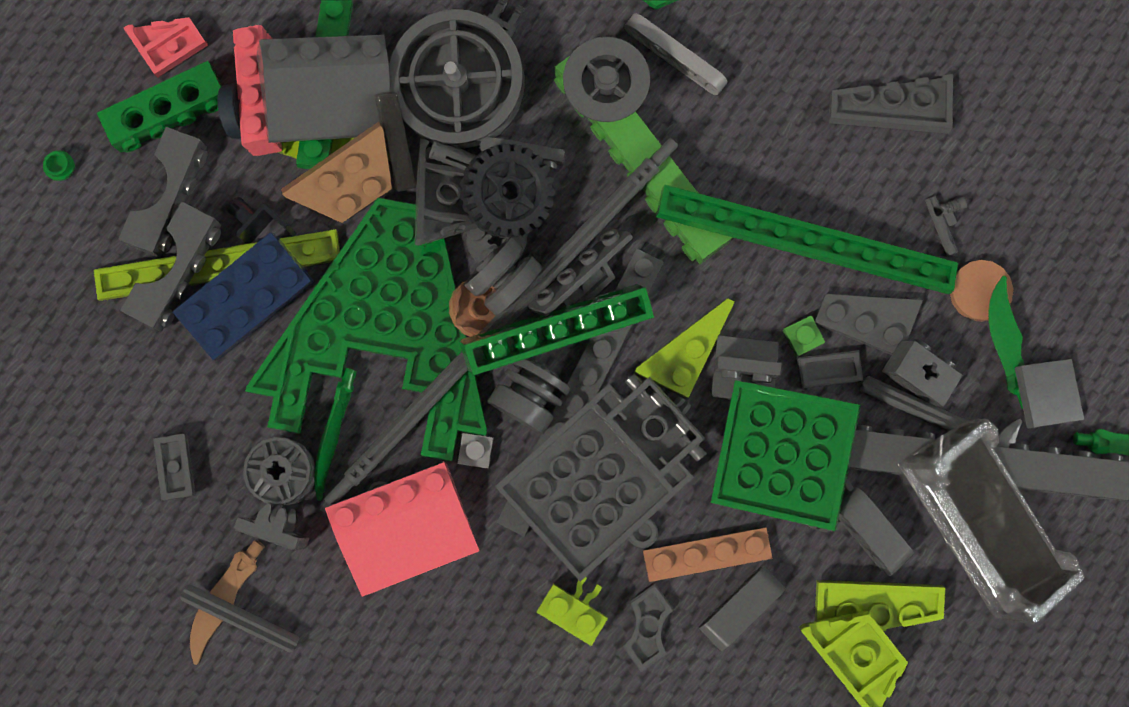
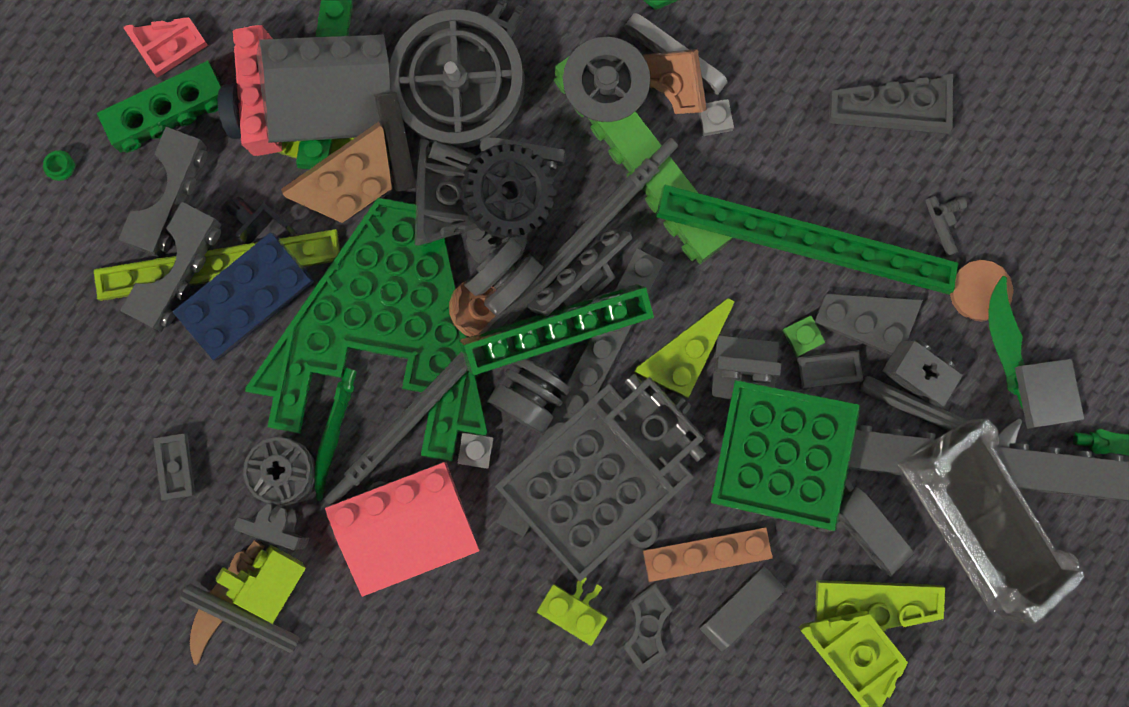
(267, 586): none -> lime hinge
(679, 79): none -> nougat tile
(716, 118): none -> light grey plate

